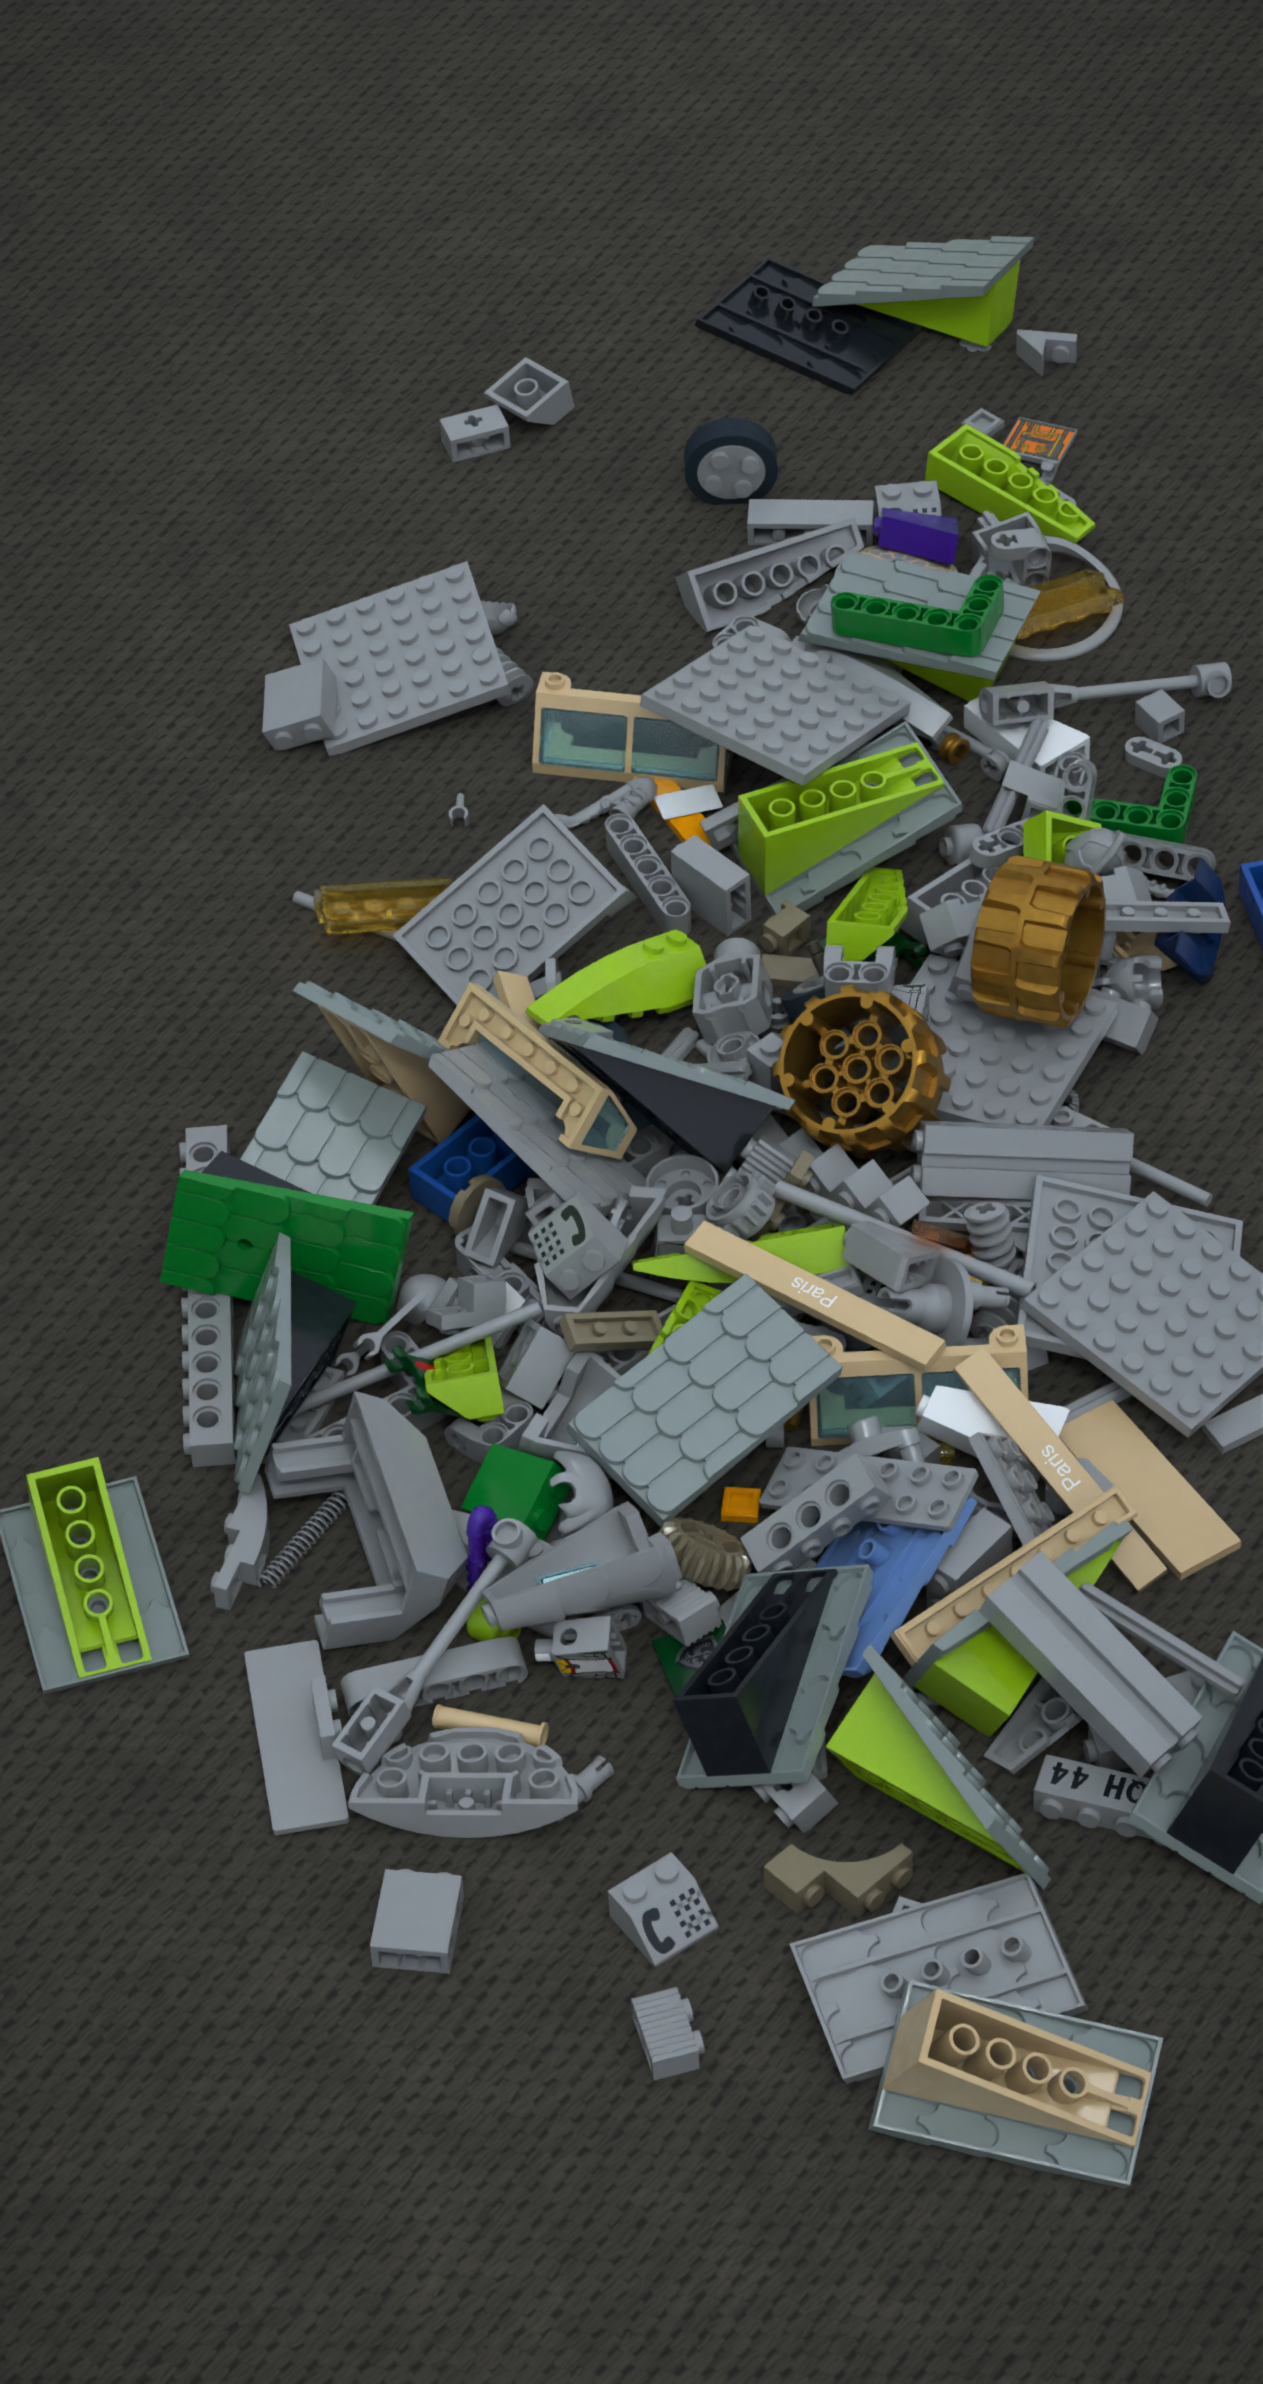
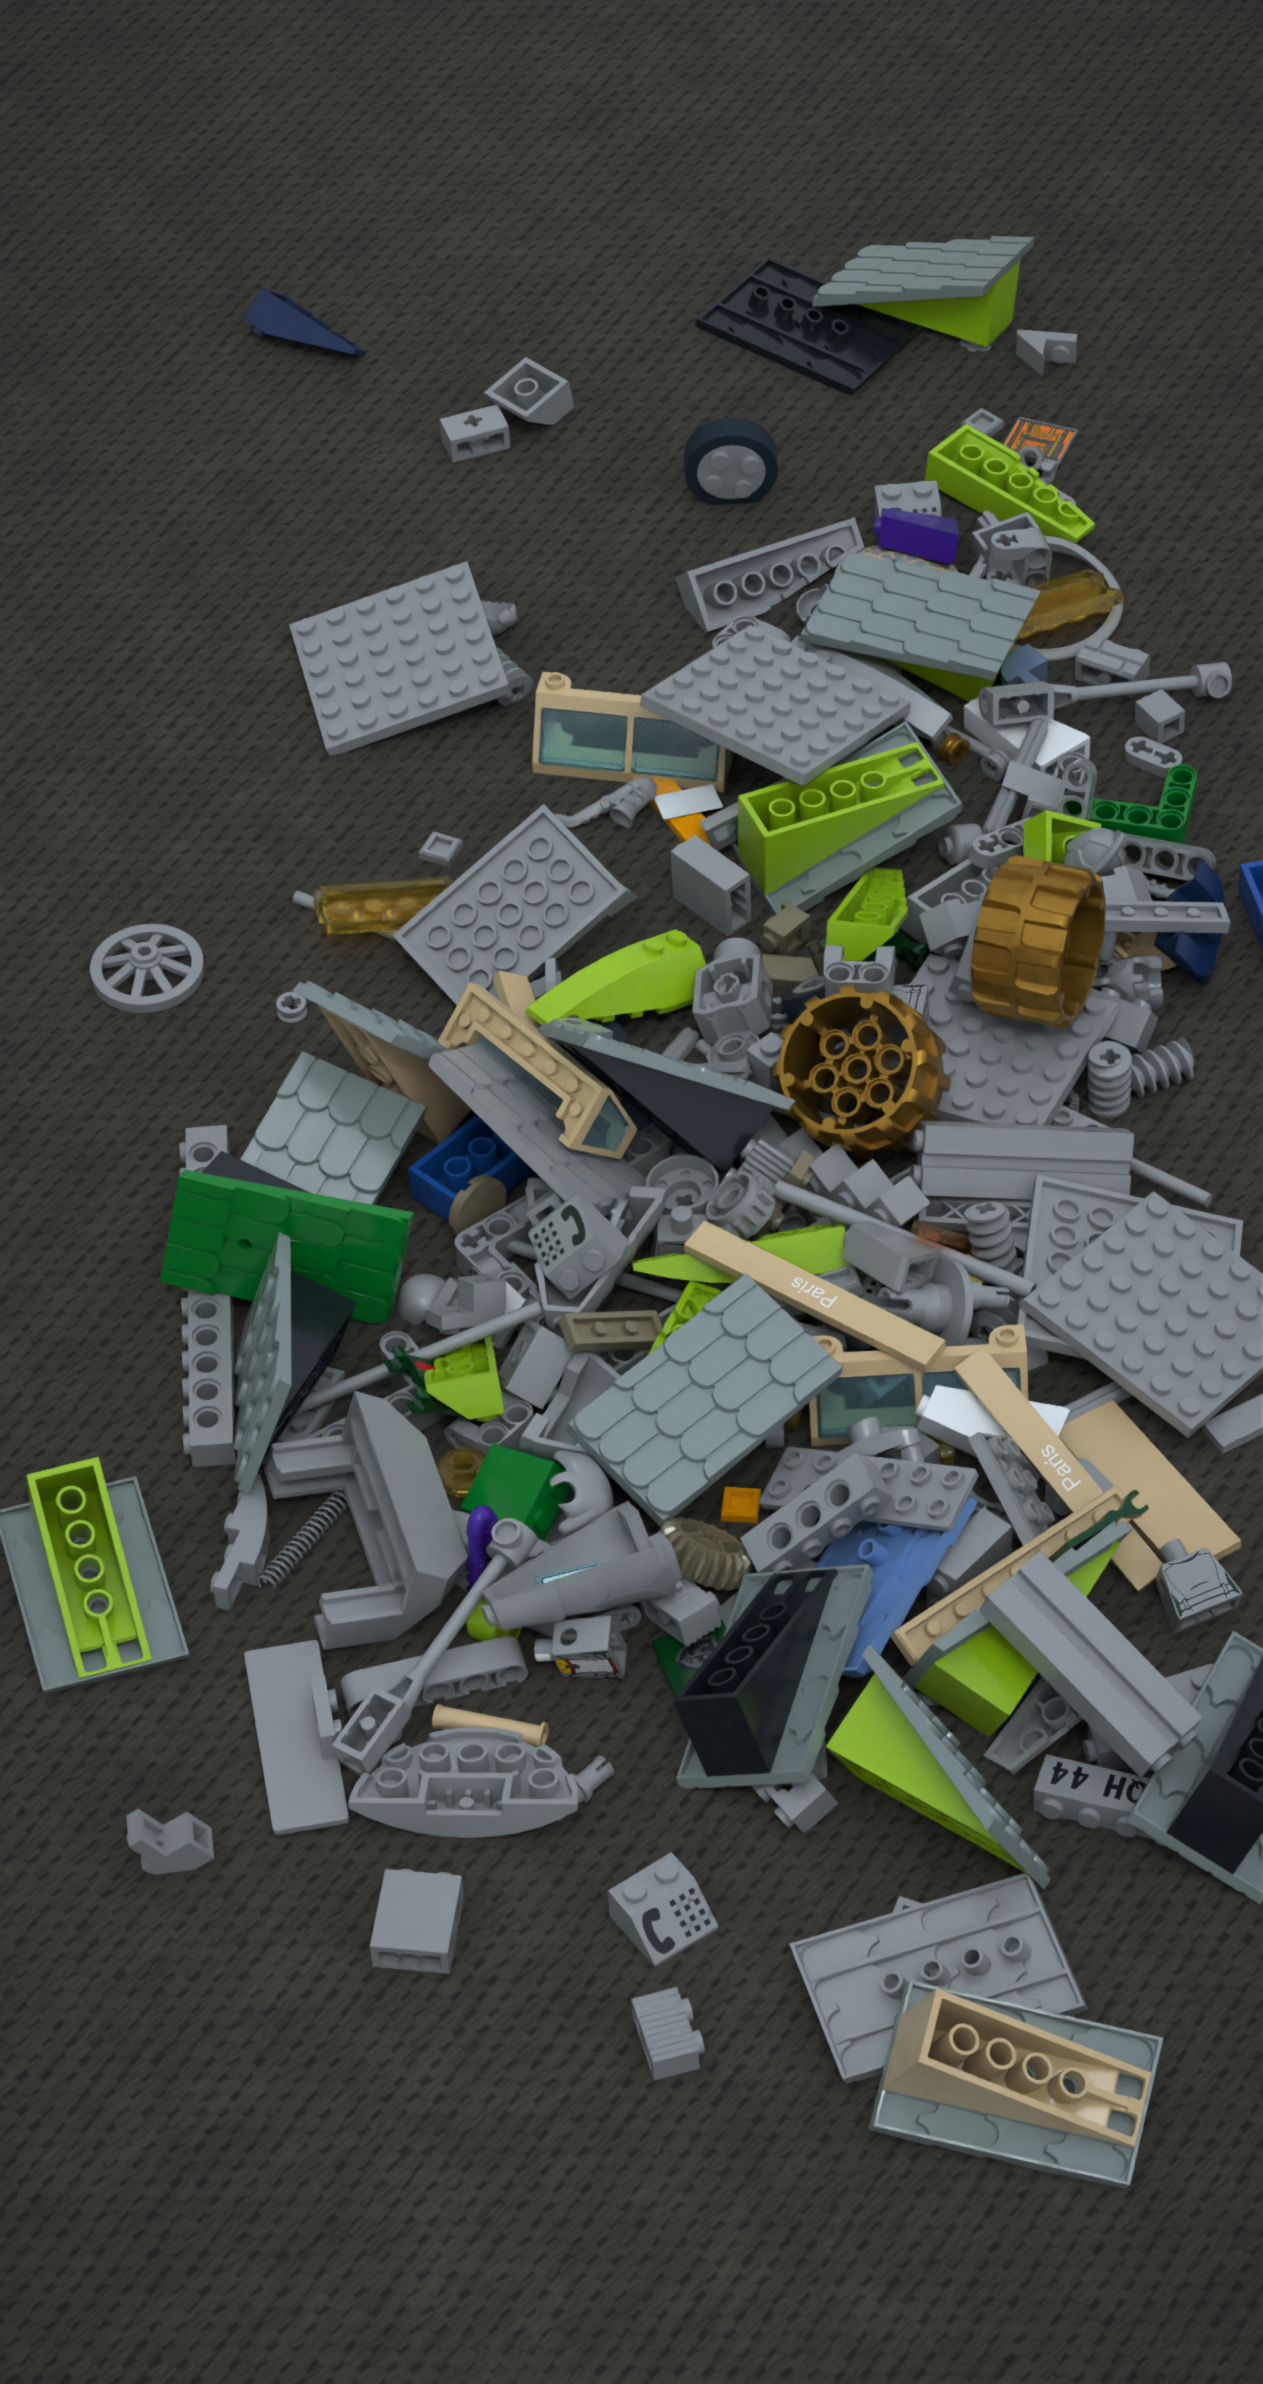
(147, 963): none -> light grey wheel
(170, 1847): none -> light grey brick
(283, 318): none -> dark blue wedge
(294, 1015): none -> light grey bush
(299, 705): light grey brick -> none
(373, 1340): light grey flag -> none
(440, 849): none -> light grey tile
(459, 810): light grey hand -> none
(459, 1469): none -> clear yellow plate
(496, 1225): light grey slope -> none
(647, 874): light grey beam -> none
(782, 519): light grey brick -> none
(858, 1886): dark tan arch -> none
(920, 625): green beam -> none
(1024, 666): none -> sand blue brick
(1037, 451): none -> light grey axle
(1109, 1079): none -> light grey piece
(1110, 663): none -> light grey brick
(1125, 1510): none -> dark green flag
(1160, 1065): none -> light grey piece
(1164, 1642): light grey axle -> none
(1194, 1586): none -> light grey torso

